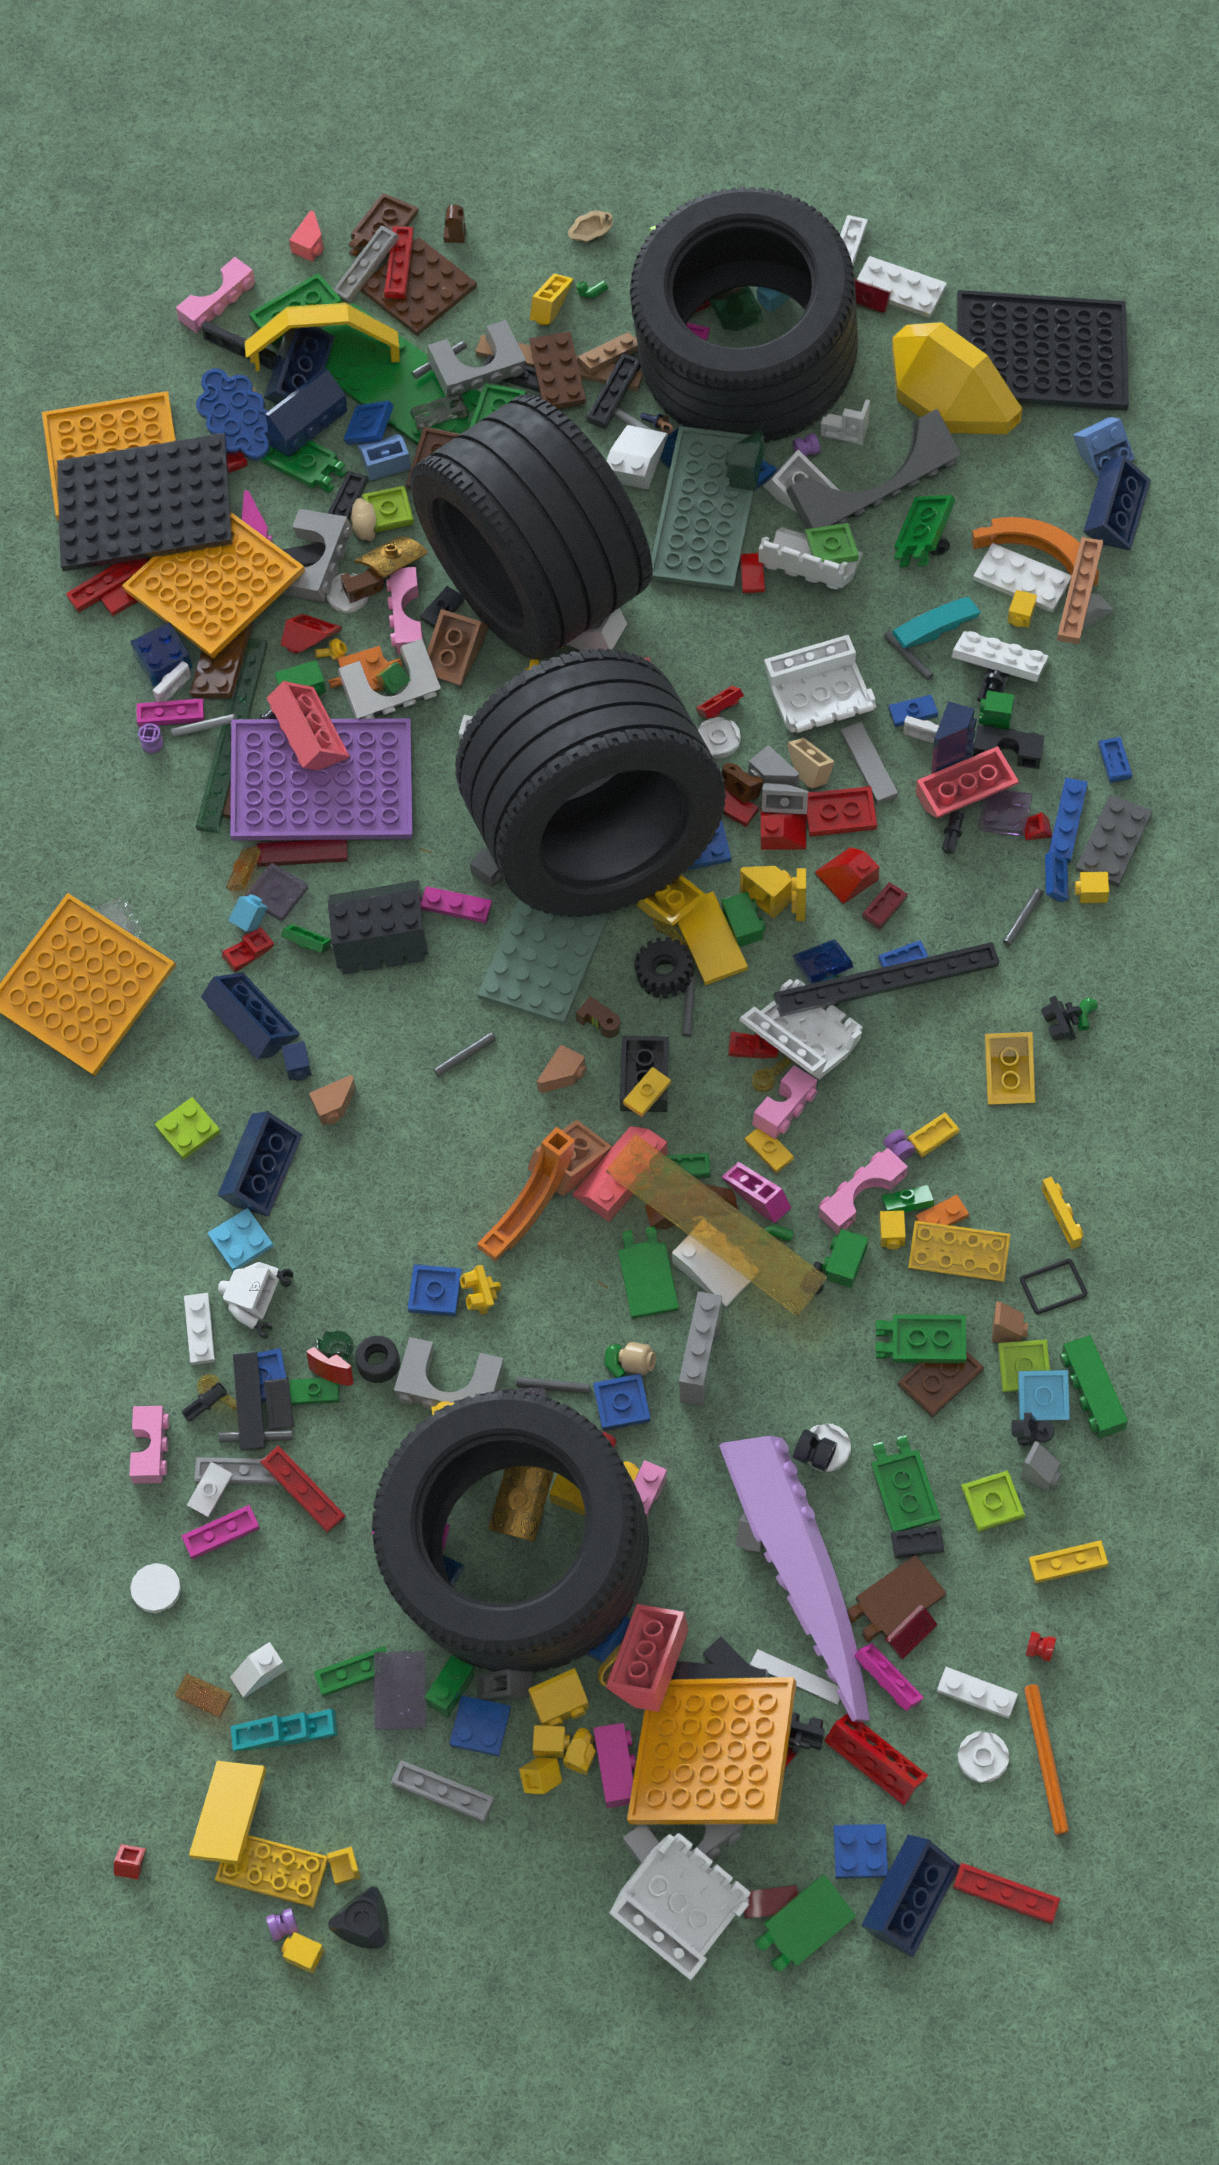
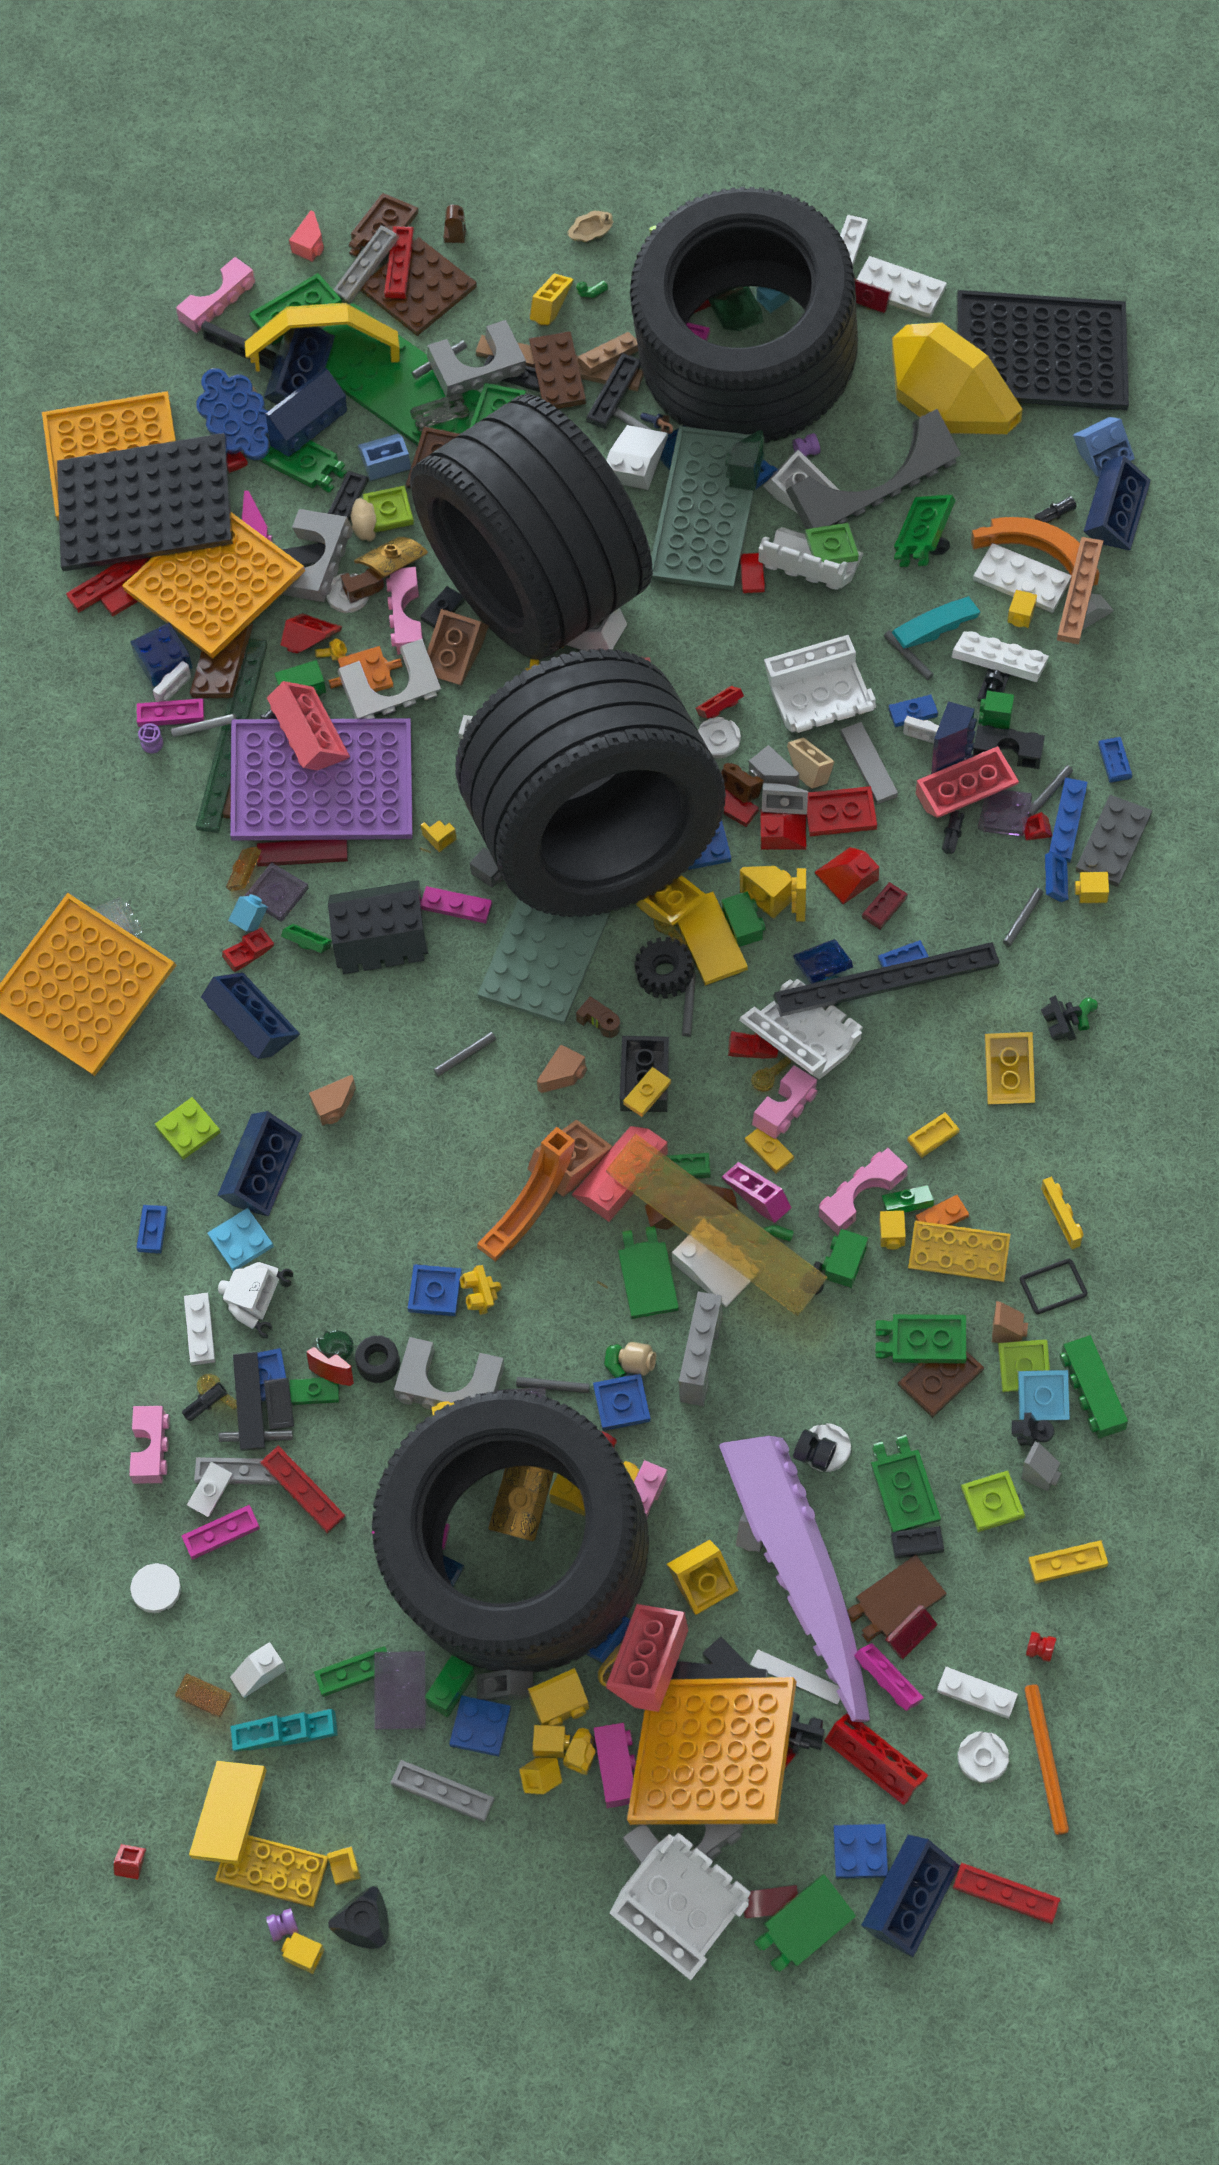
(152, 1229): none -> blue plate
(296, 1061): dark blue brick -> none
(368, 422): blue plate -> none
(392, 678): green brick -> none
(439, 834): none -> yellow panel
(702, 1576): none -> yellow slope
(848, 427): white panel -> none
(899, 1145): medium lavender wheel -> none
(1050, 789): none -> dark grey bar
(1056, 510): none -> black axle

